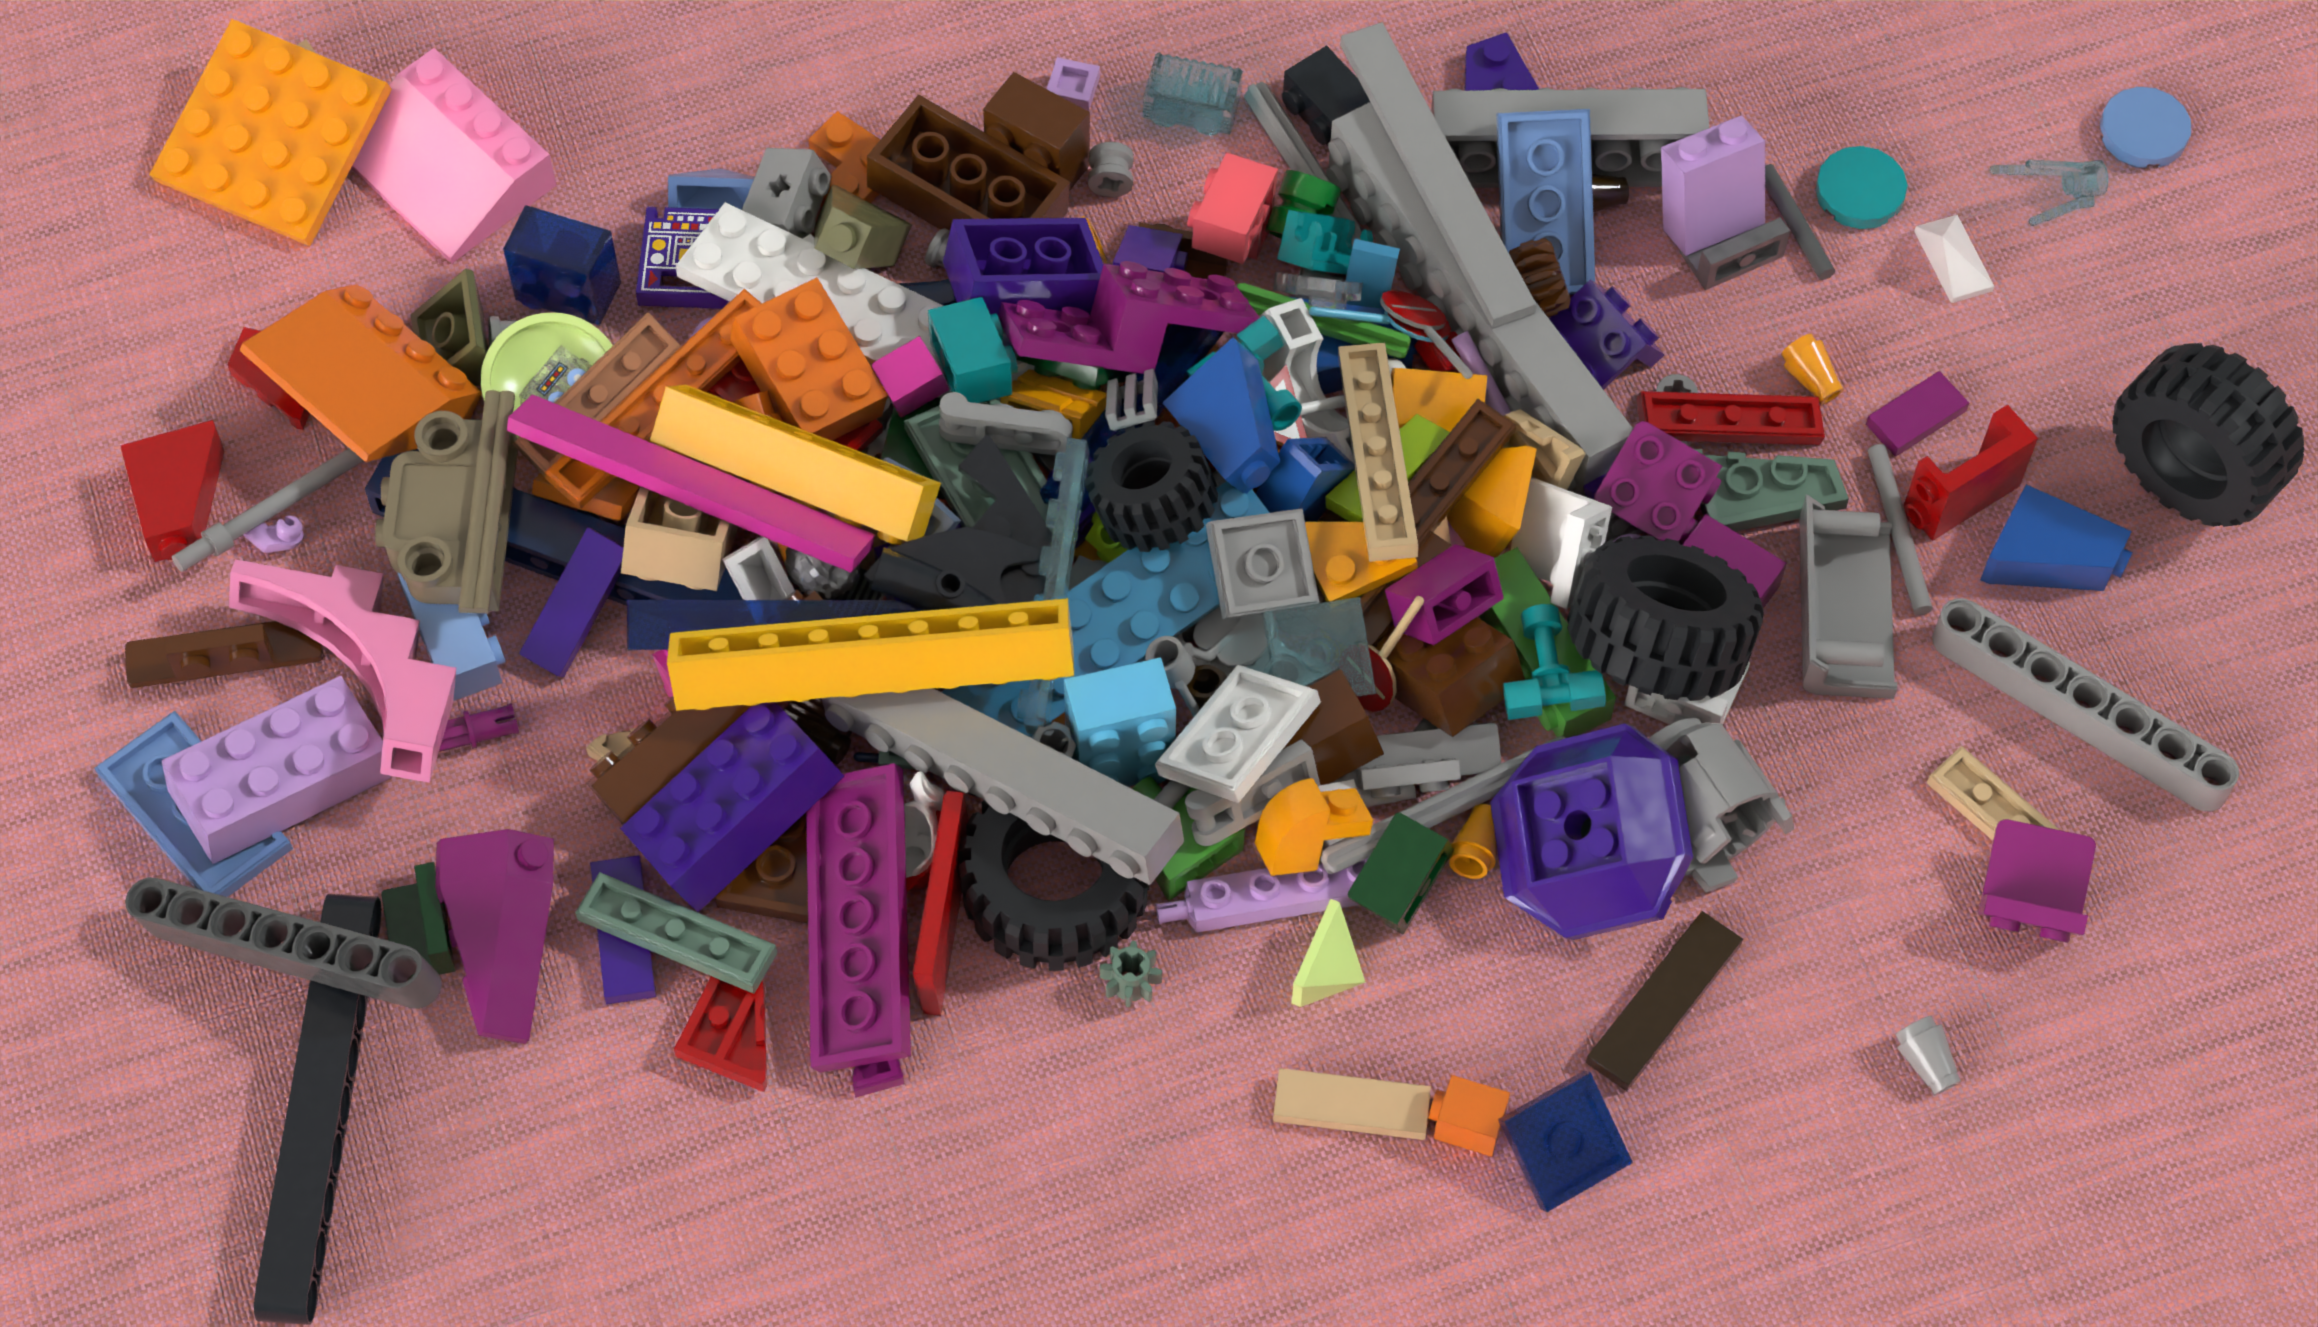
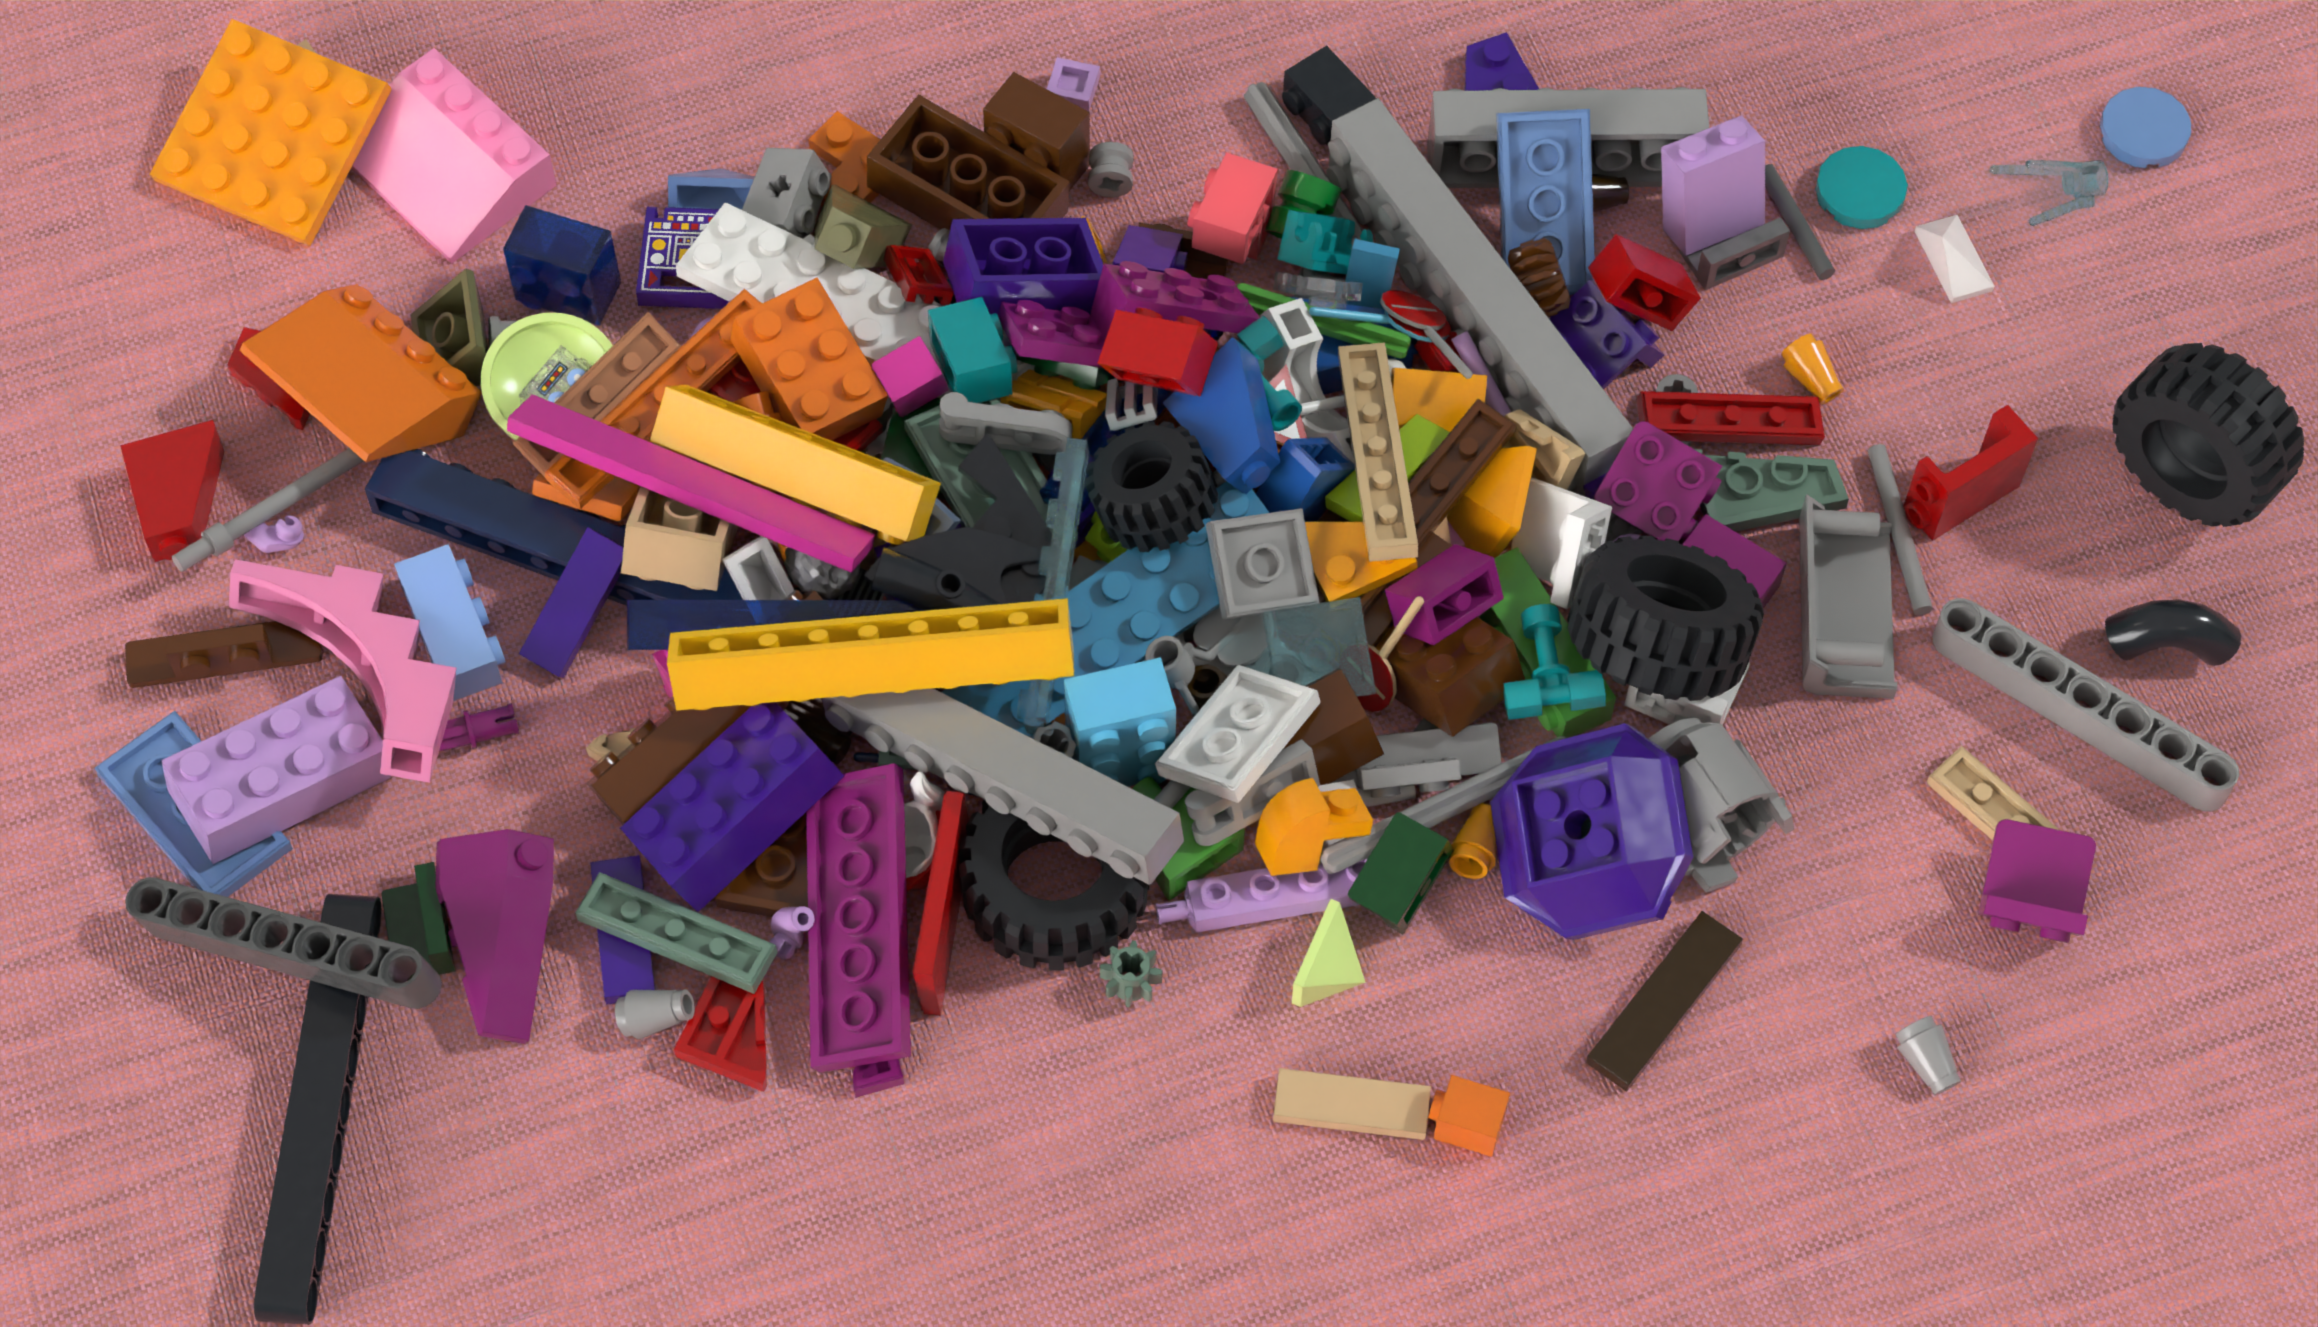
(453, 507): dark tan brick -> none
(652, 1011): none -> light grey cone
(788, 929): none -> lavender arm
(910, 274): none -> red tile
(1158, 351): none -> red brick
(1192, 94): clear light blue brick -> none
(1438, 175): light grey tile -> none
(1565, 1141): clear blue tile -> none
(1644, 282): none -> red brick
(1917, 413): magenta tile -> none
(2056, 546): blue slope -> none
(2173, 625): none -> black cylinder

